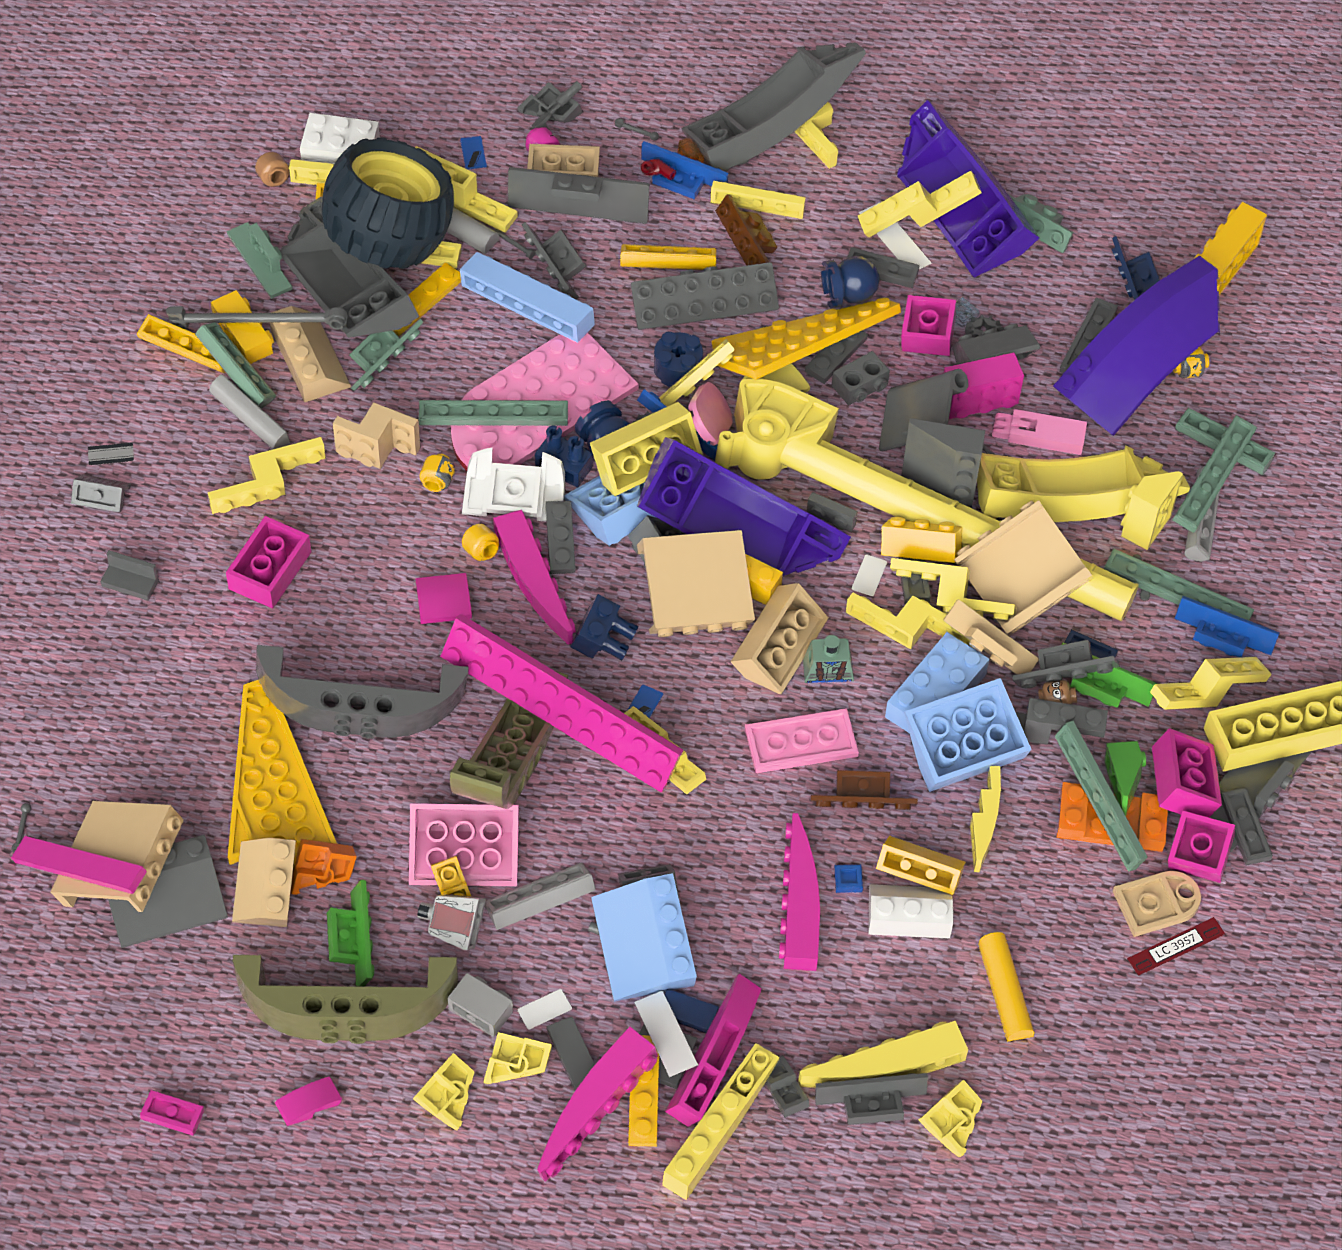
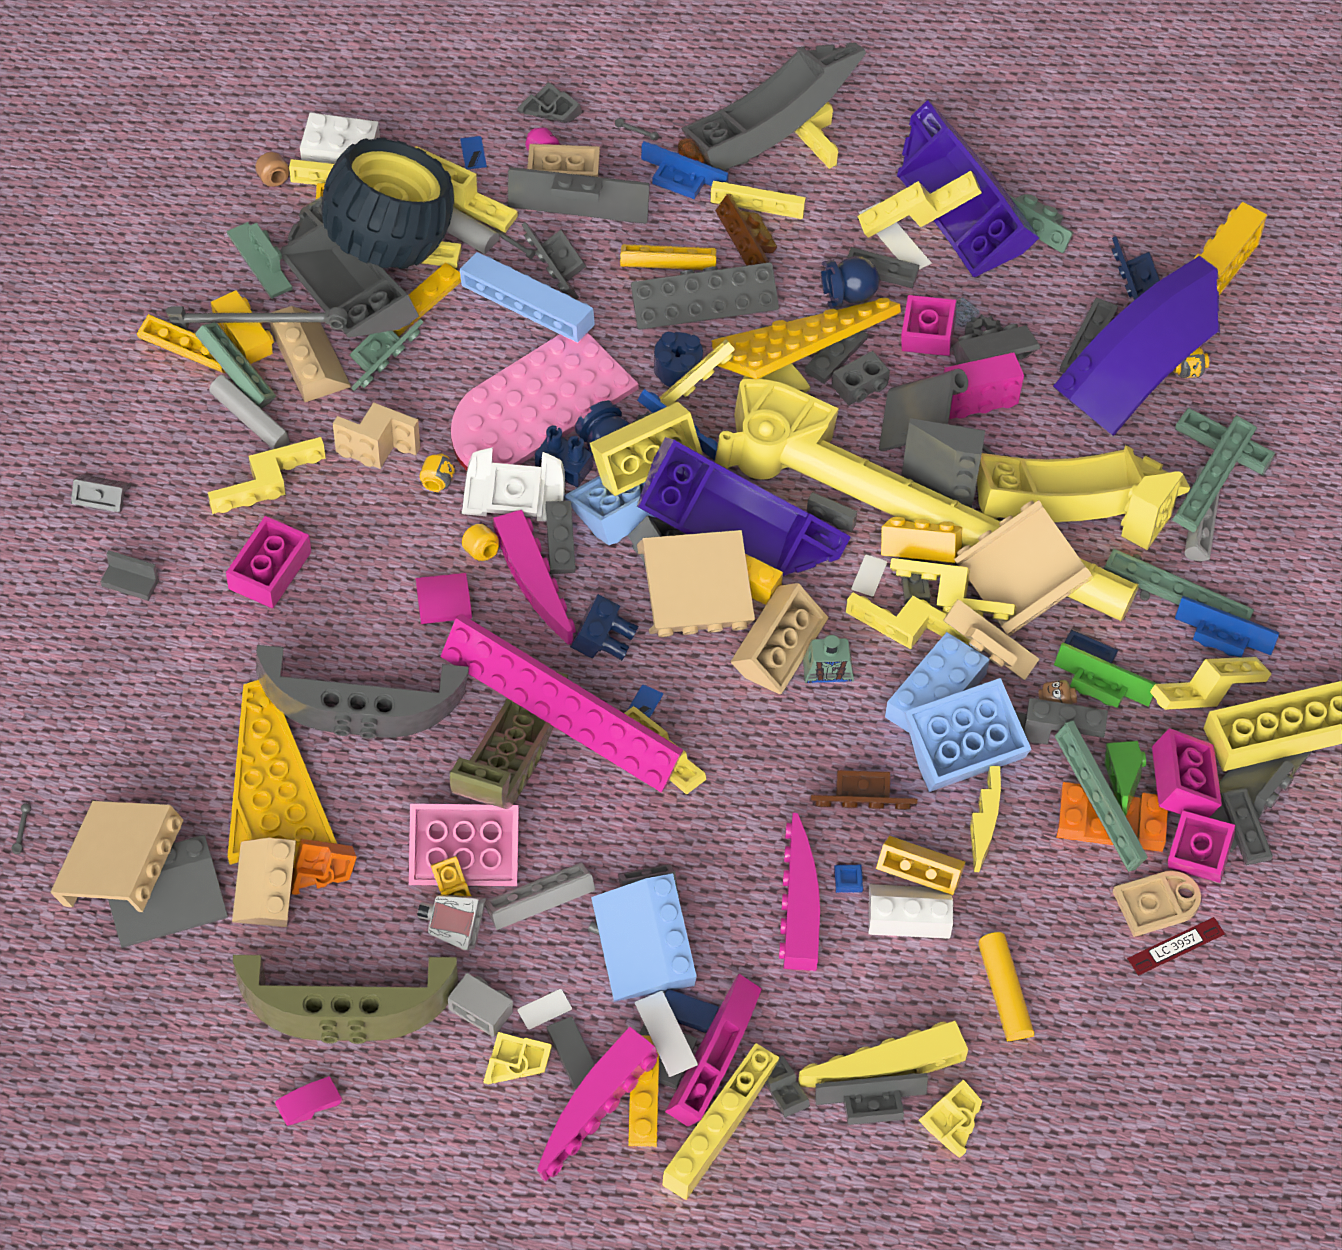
(79, 864): dark pink tile -> none
(110, 453): sticker -> none
(172, 1112): dark pink plate -> none
(350, 936): bright green bracket -> none
(447, 1091): light yellow slope -> none
(493, 412): sand green tile -> none
(560, 102): dark grey piece -> none
(657, 167): dark red arm -> none
(710, 413): bright pink tile -> none
(801, 740): bright pink tile -> none
(1050, 431): bright pink hinge -> none
(1065, 661): dark grey bracket -> none

